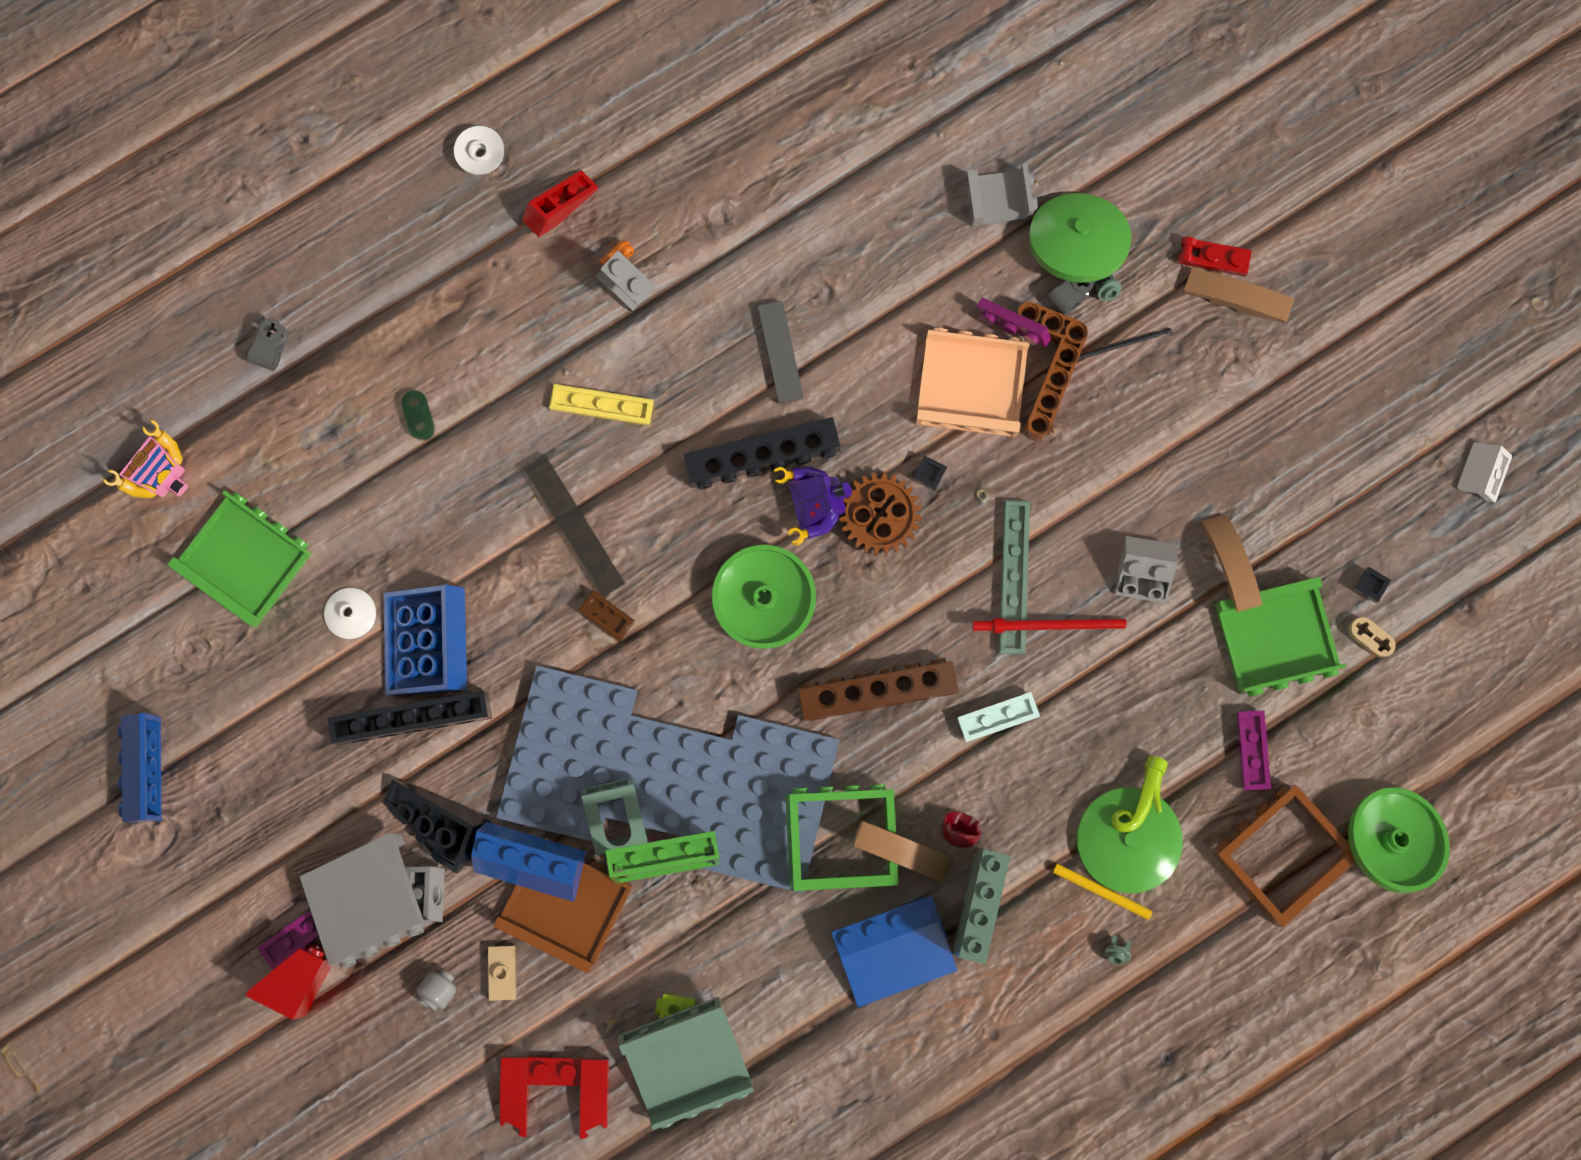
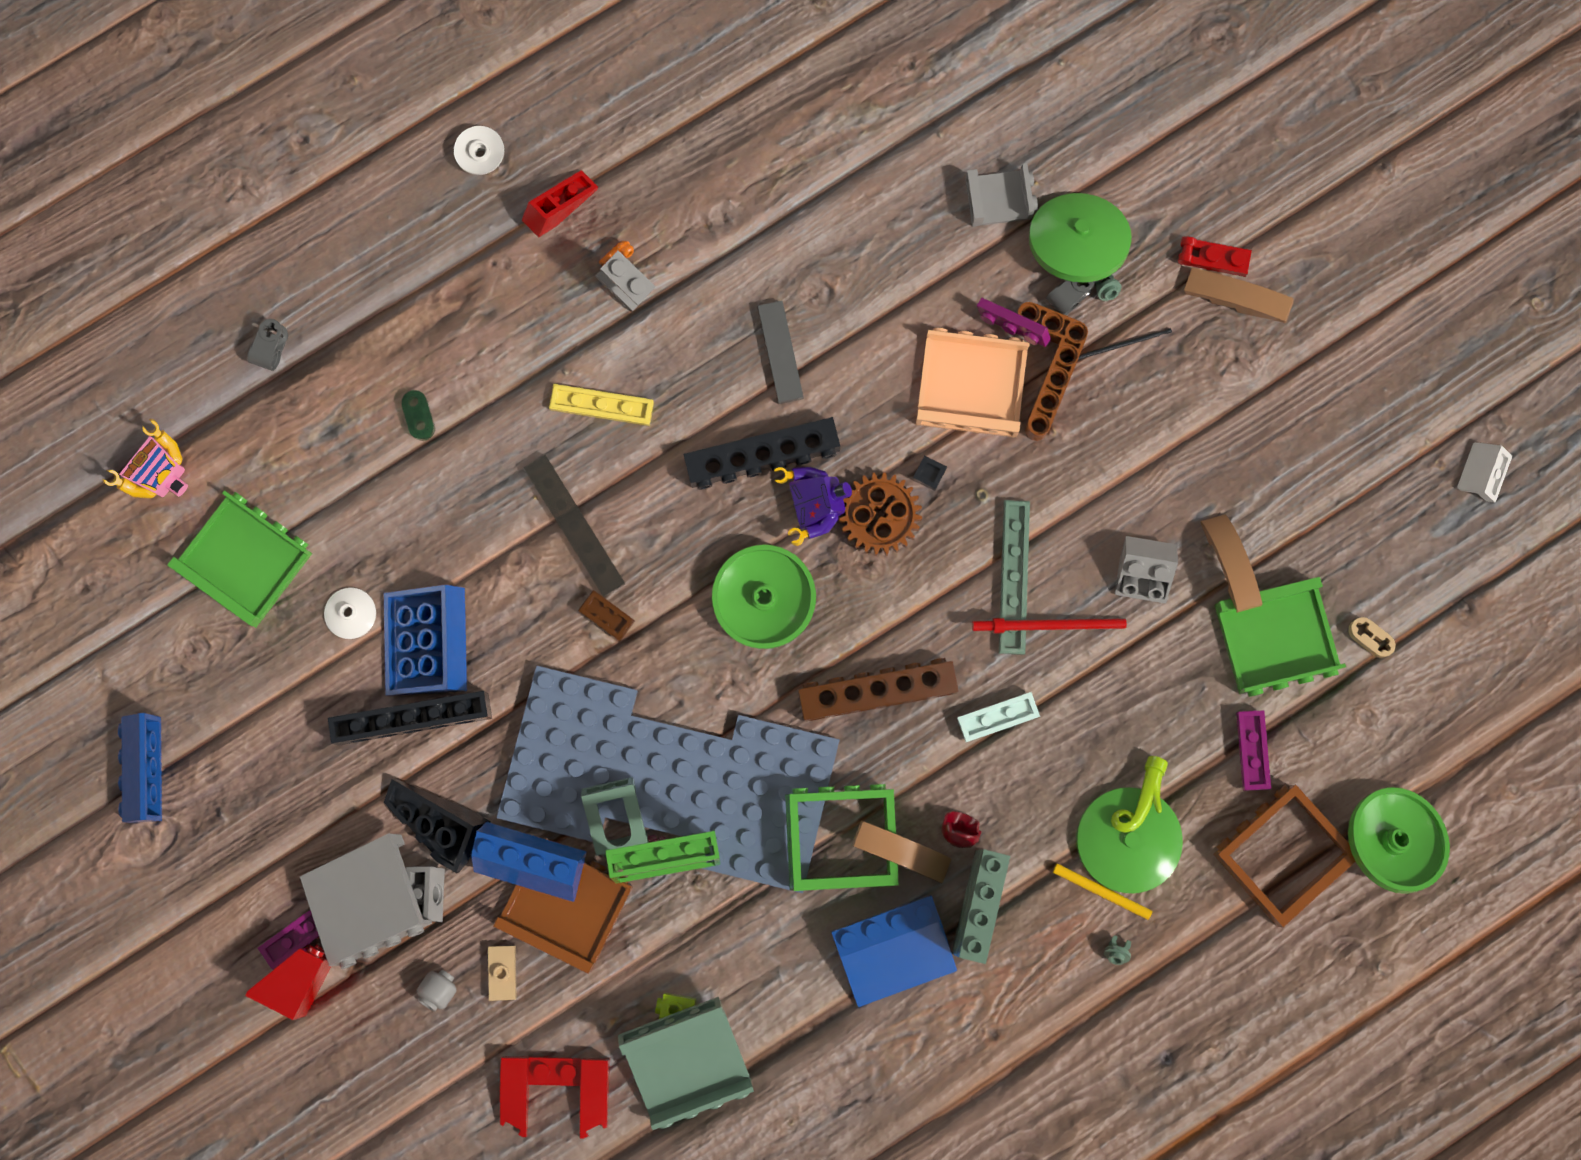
(1372, 584): black plate -> none

